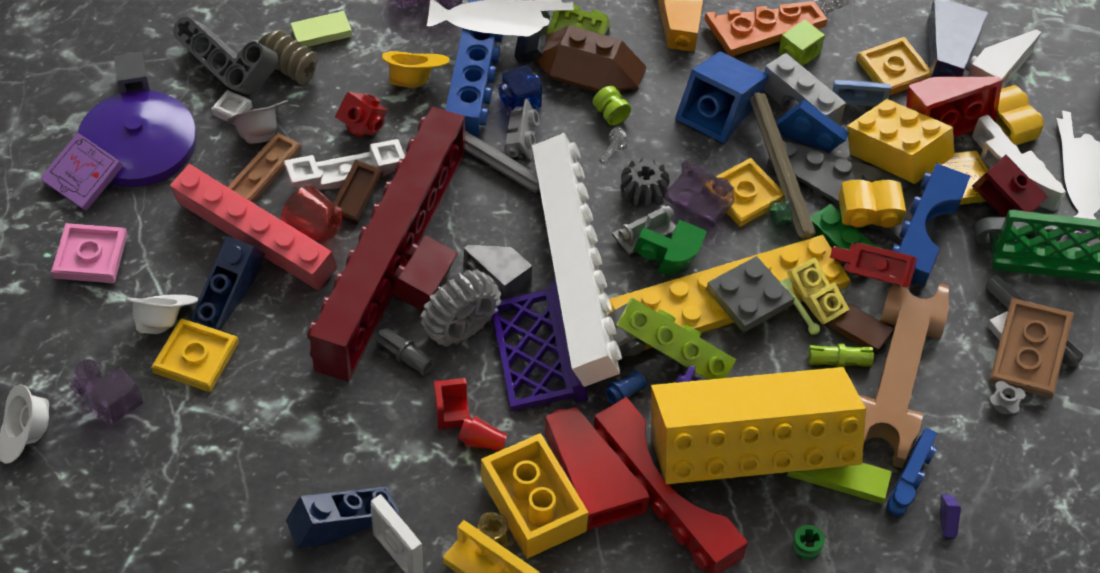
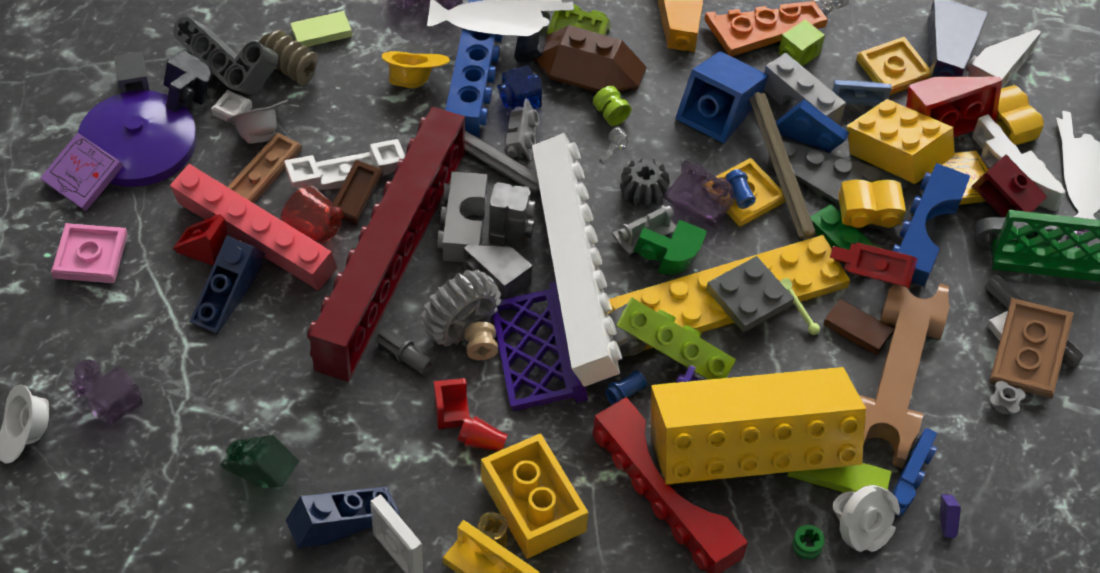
(158, 313): white piece -> none
(187, 81): none -> black brick
(195, 355): yellow tile -> none
(203, 239): none -> red slope
(260, 461): none -> clear green slope
(361, 113): red brick -> none
(423, 273): dark red brick -> none
(465, 198): none -> light grey arch
(481, 341): none -> tan wheel
(511, 215): none -> flat silver brick
(594, 469): red slope -> none
(741, 188): none -> blue pin
(780, 212): clear green bush -> none
(815, 290): light yellow slope -> none
(840, 356): lime pin -> none
(866, 517): none -> white tile

